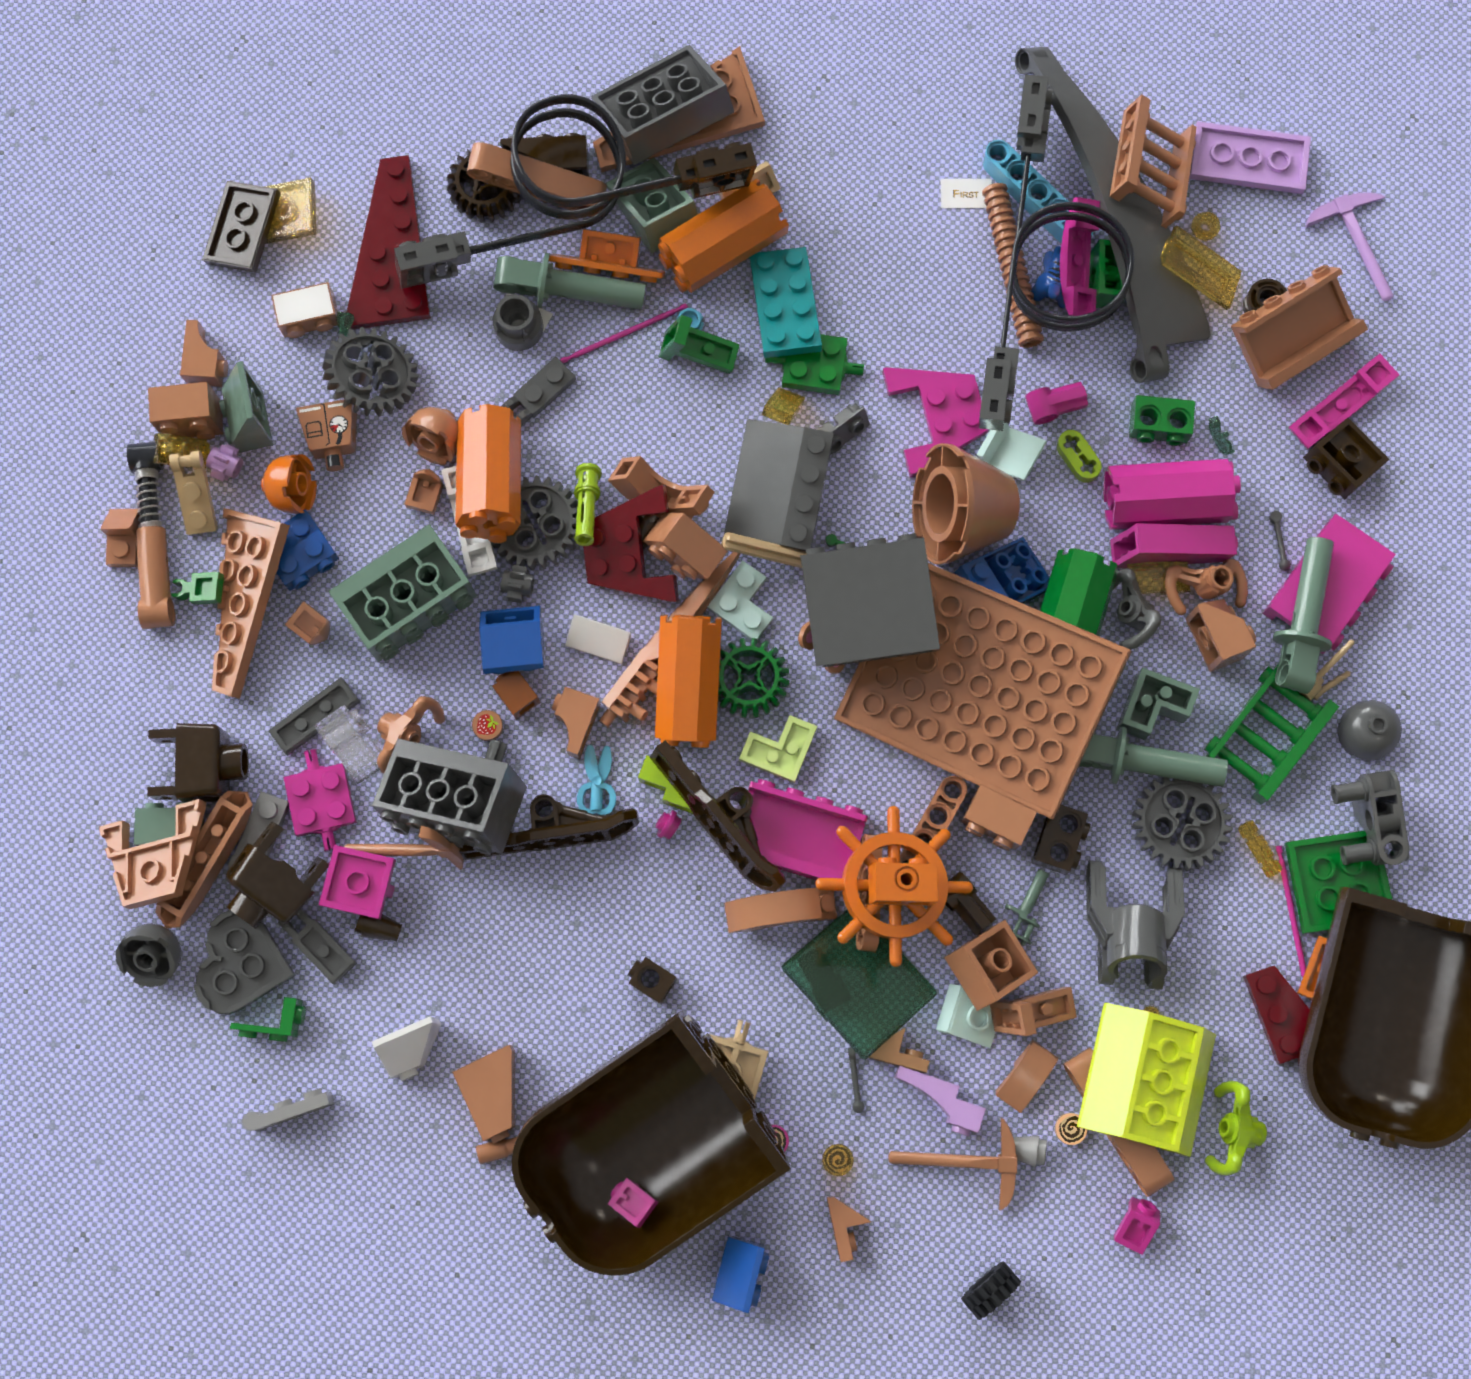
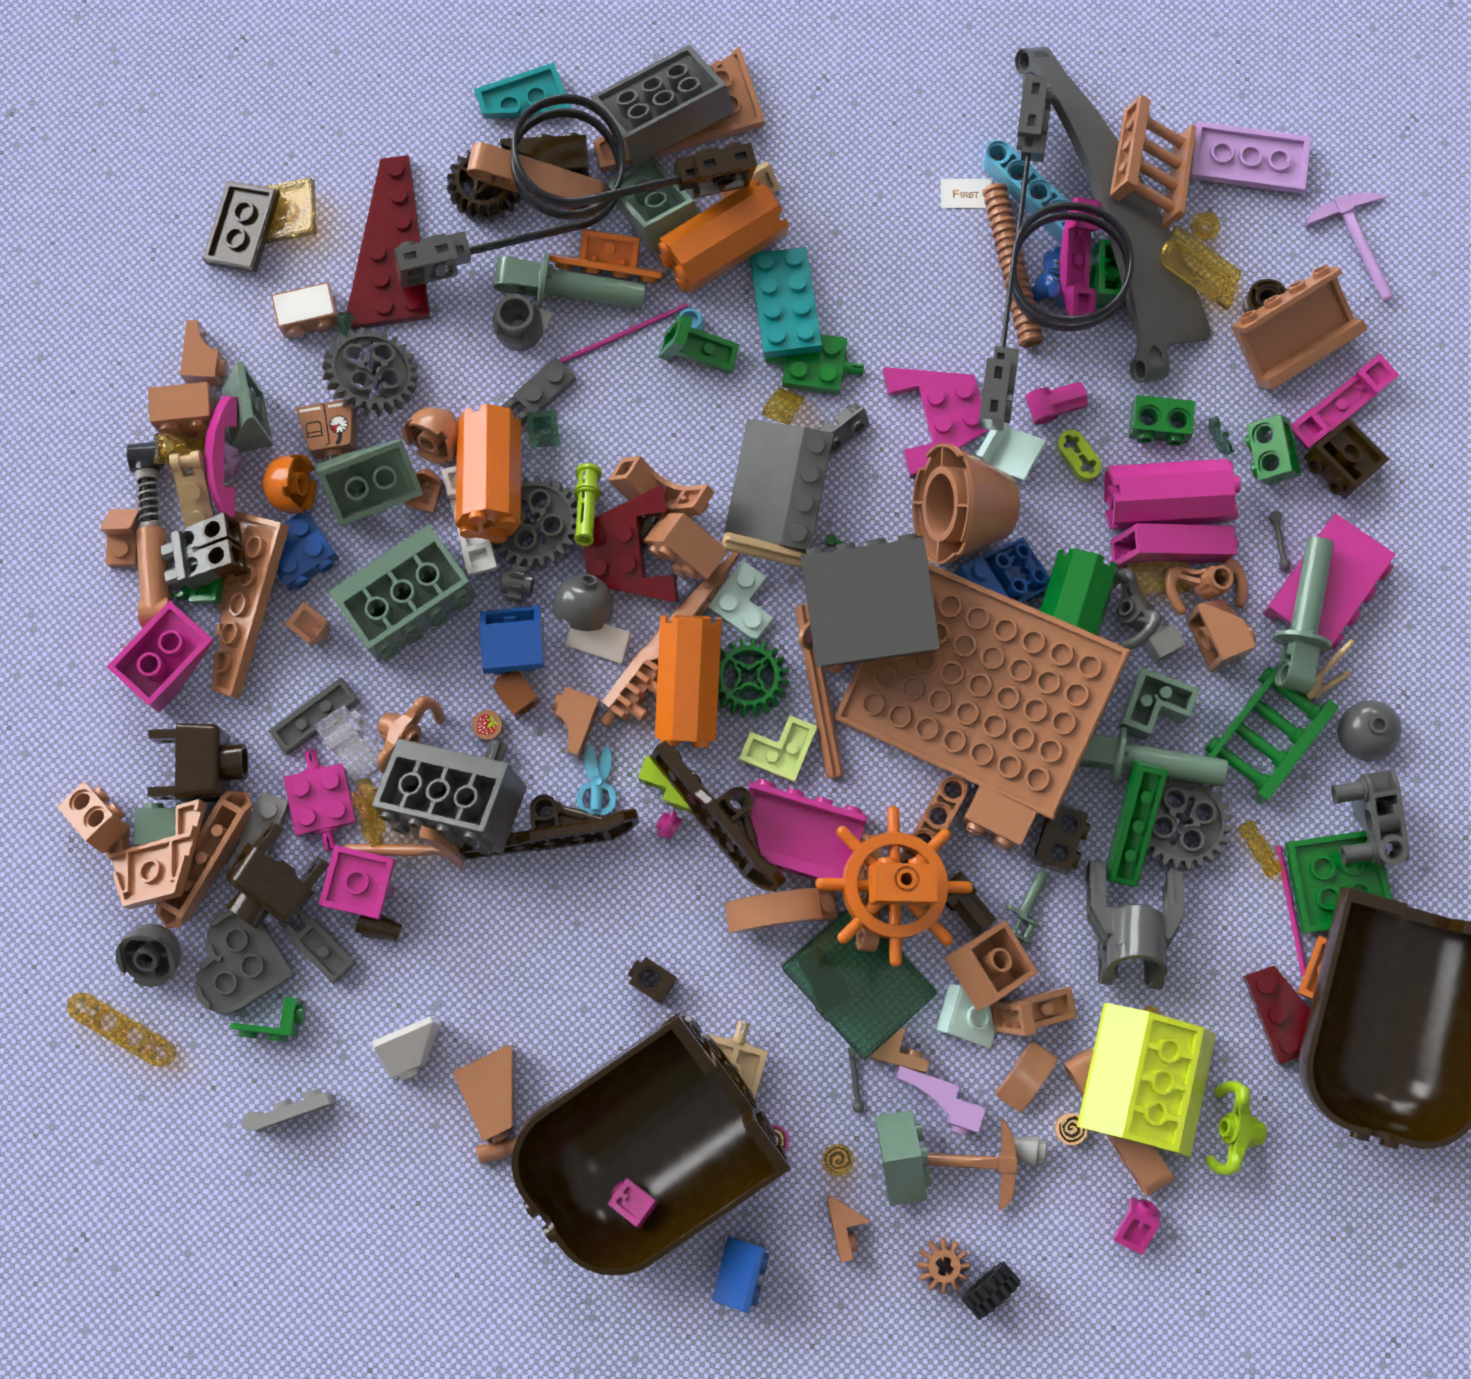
(94, 817): none -> nougat brick
(120, 1031): none -> clear yellow beam
(161, 656): none -> dark pink slope
(204, 553): none -> hips
(223, 416): none -> dark pink slope
(368, 480): none -> sand green slope
(371, 823): none -> clear yellow plate
(516, 93): none -> teal wing
(543, 420): none -> clear green plate
(583, 602): none -> dark grey cylinder
(821, 706): none -> nougat axle
(903, 1157): none -> sand green brick
(953, 1261): none -> nougat gear
(1135, 823): none -> green slope
(1164, 643): none -> light grey plate
(1280, 446): none -> green brick

